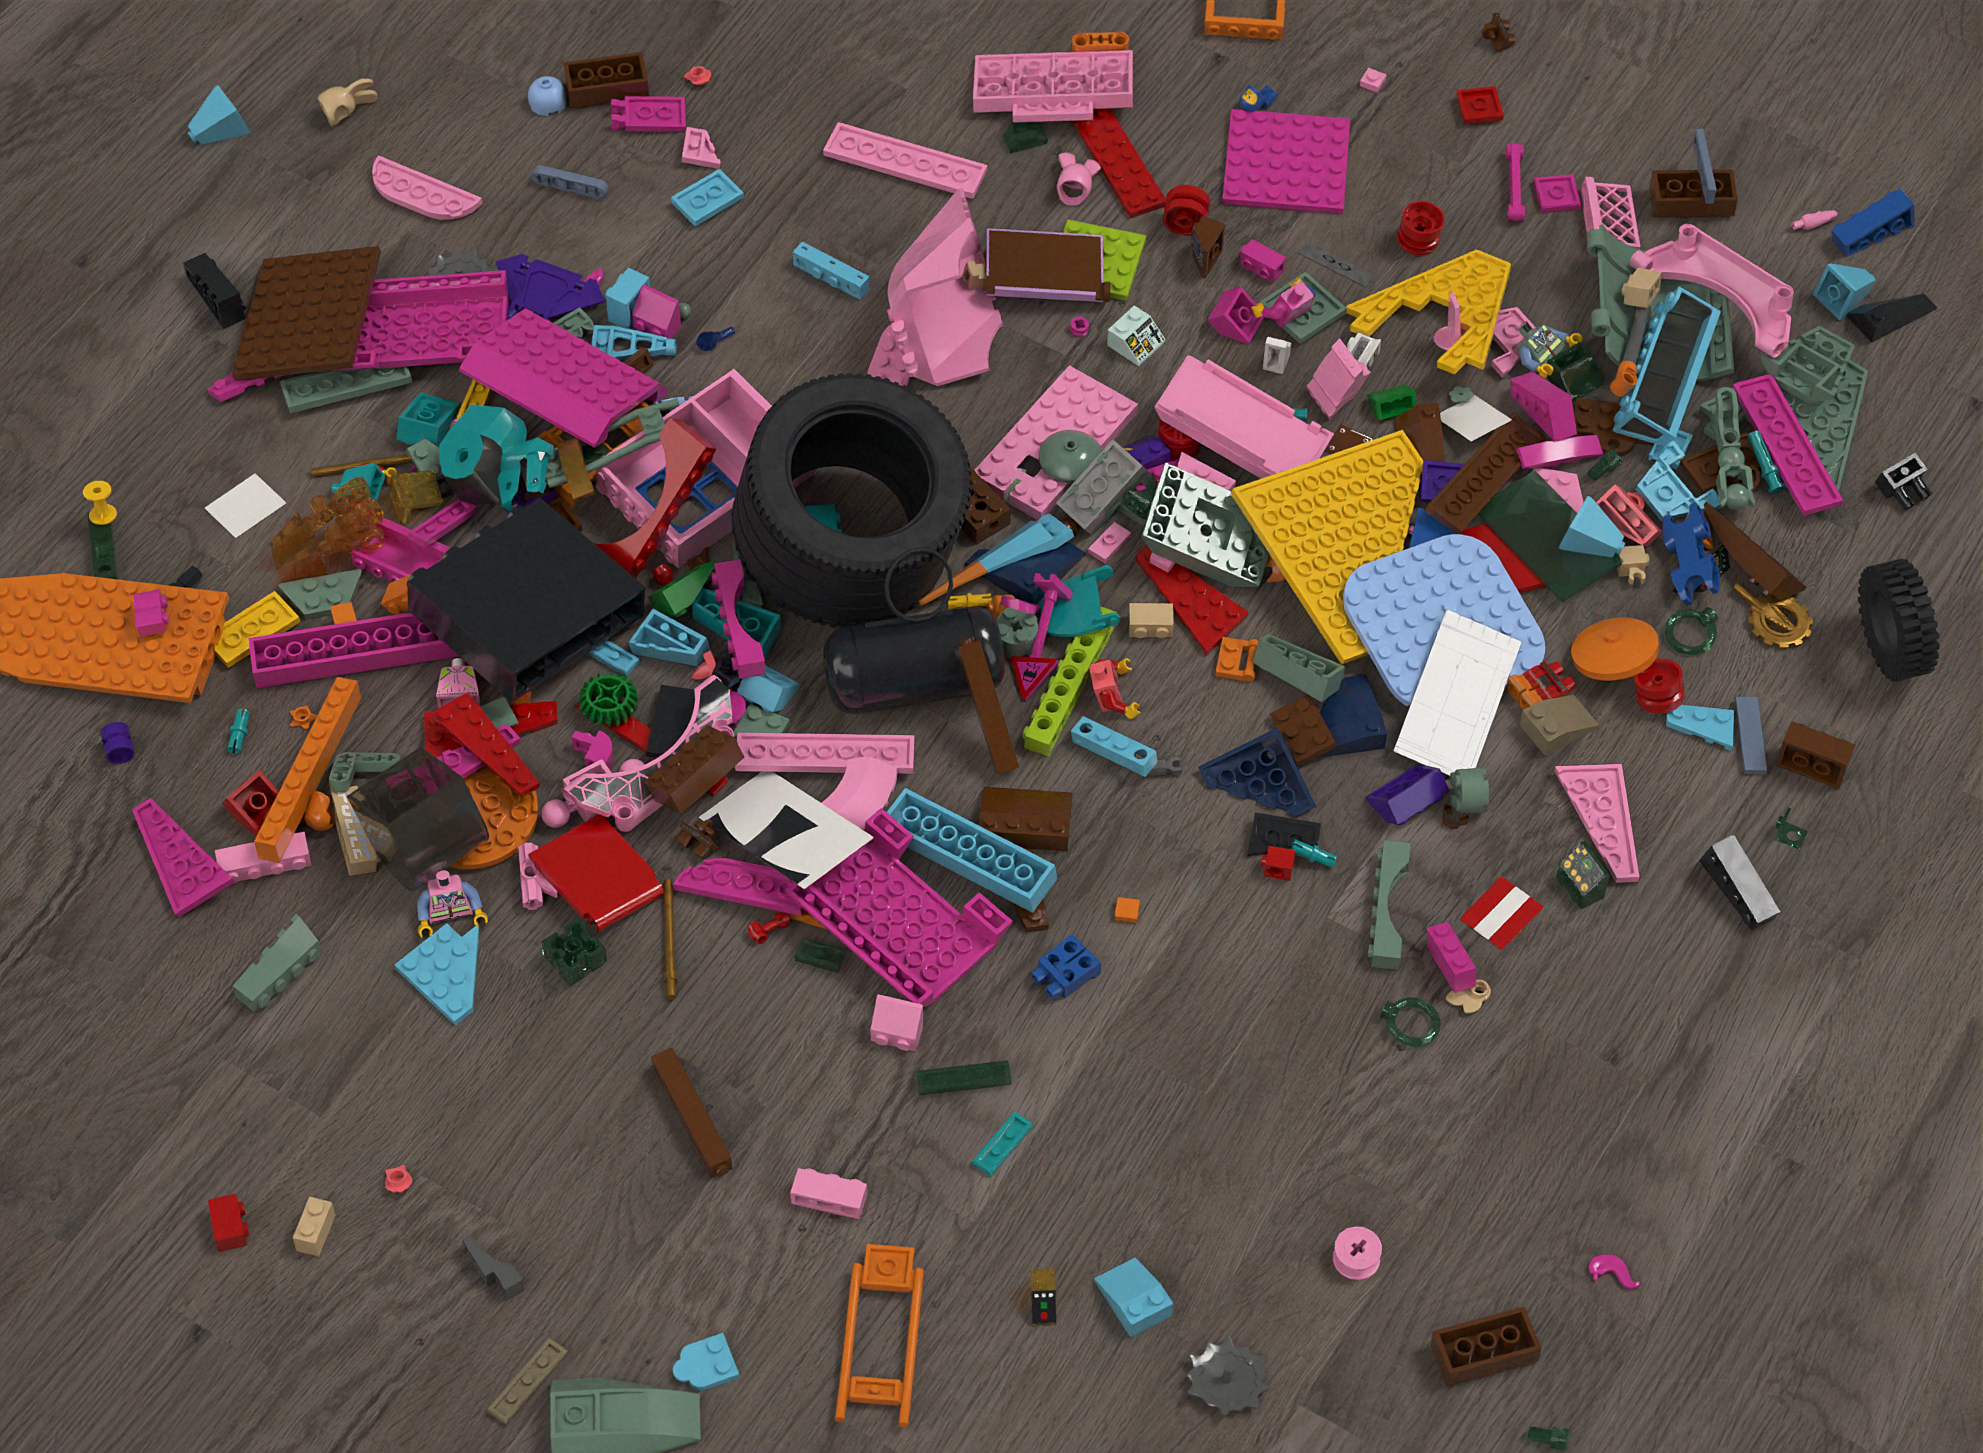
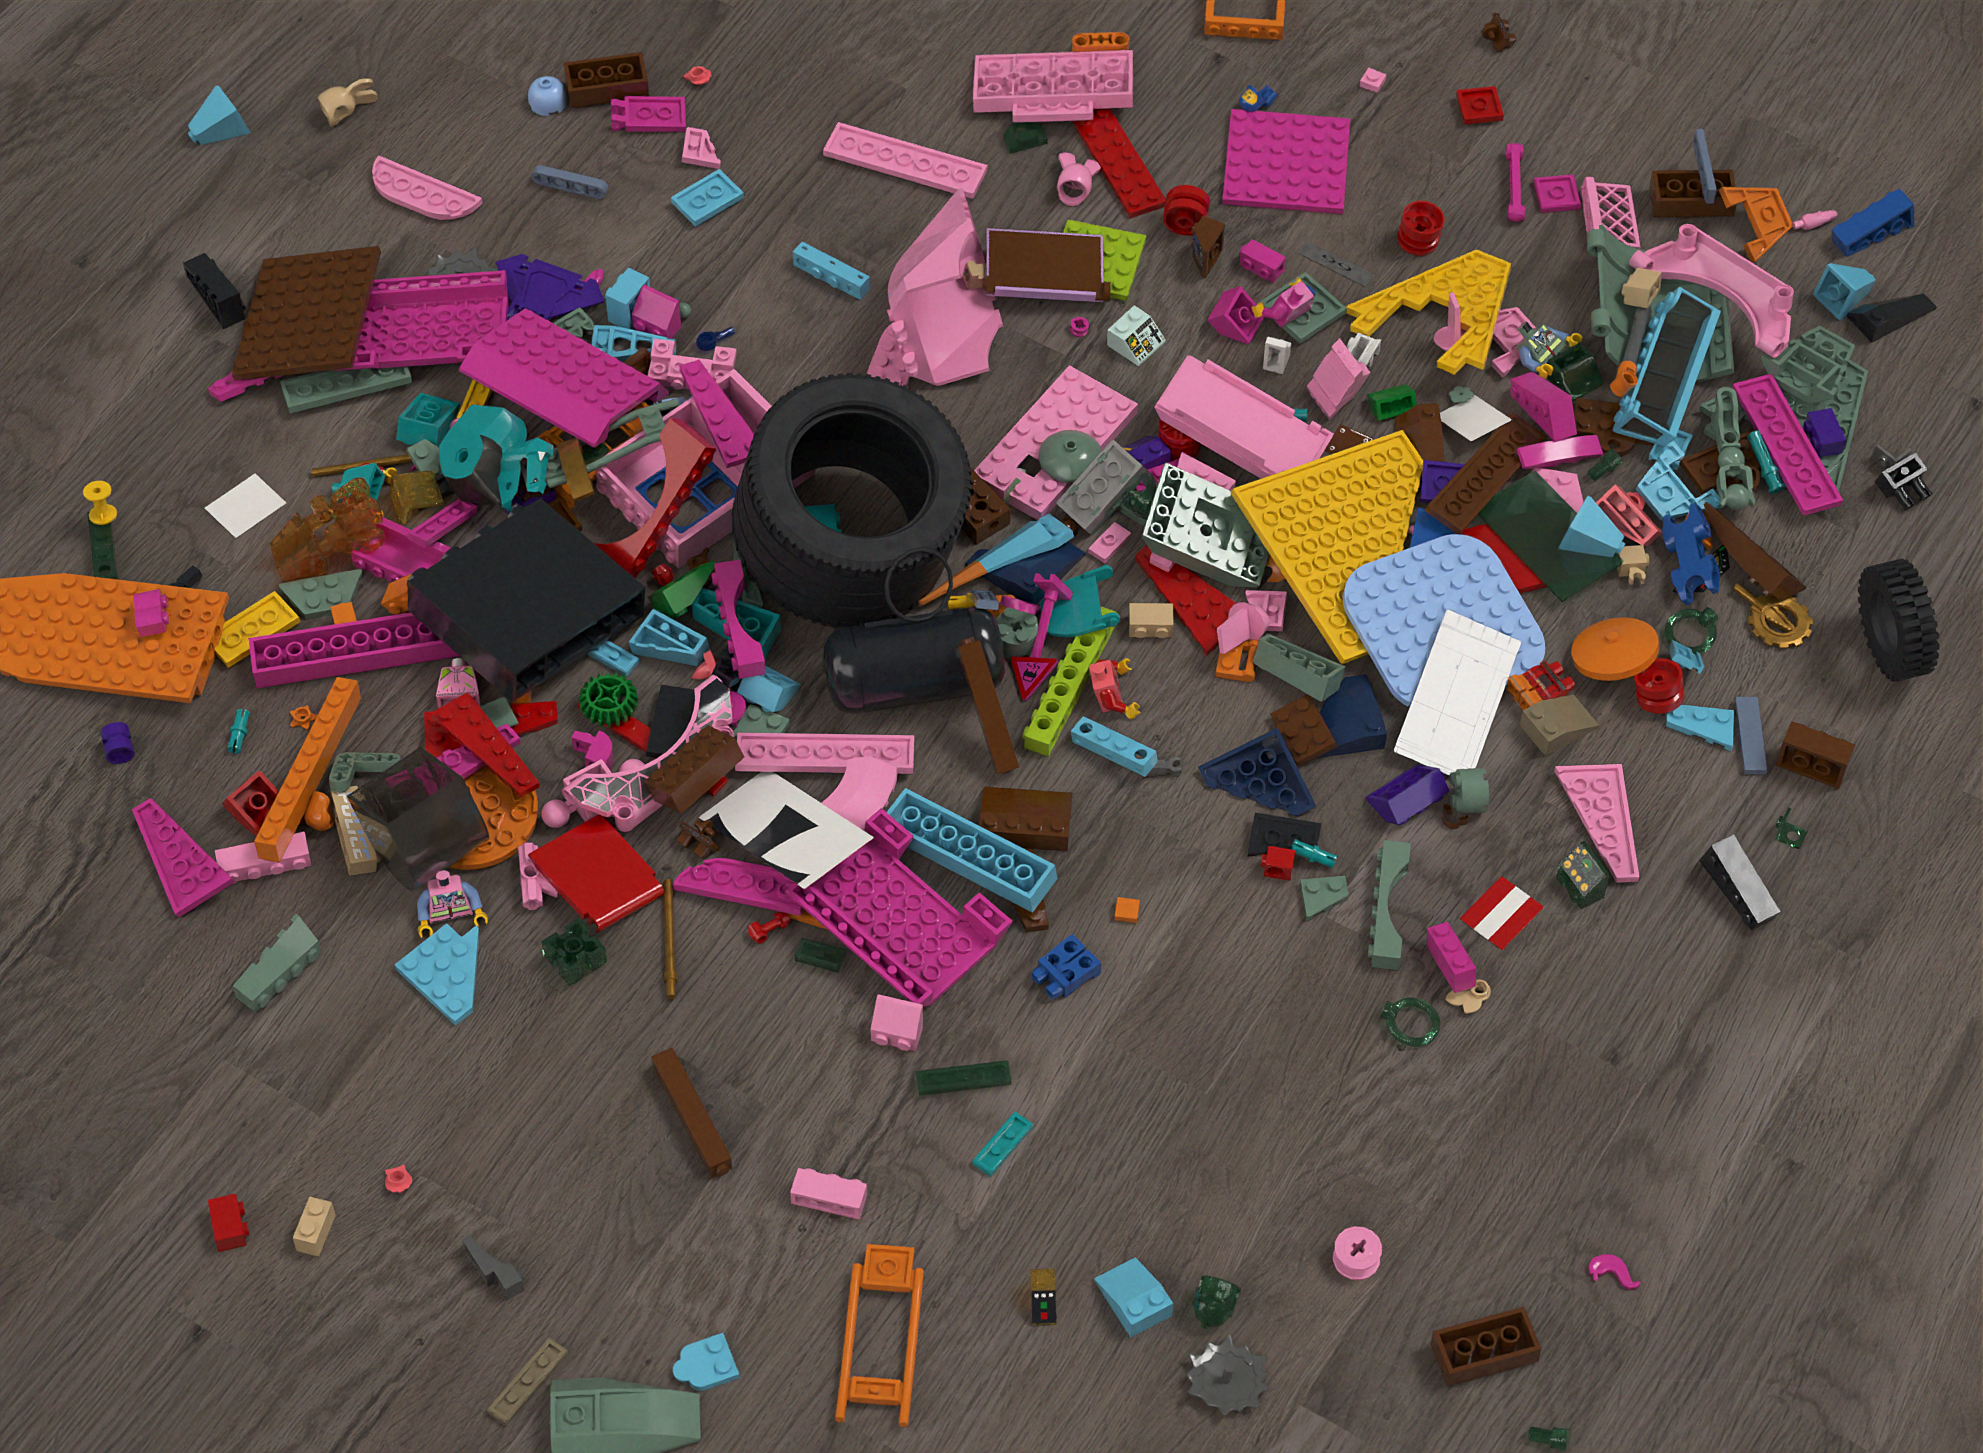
(666, 366): none -> bright pink bracket
(722, 420): none -> dark pink wing
(984, 599): none -> sand blue tile
(1215, 1301): none -> clear green helmet
(1244, 623): none -> bright pink piece
(1272, 603): none -> bright pink wing
(1322, 894): none -> sand green wing
(1684, 657): none -> medium azure plate
(1765, 213): none -> orange wing
(1824, 432): none -> dark purple brick
(1885, 459): none -> flat silver bracket

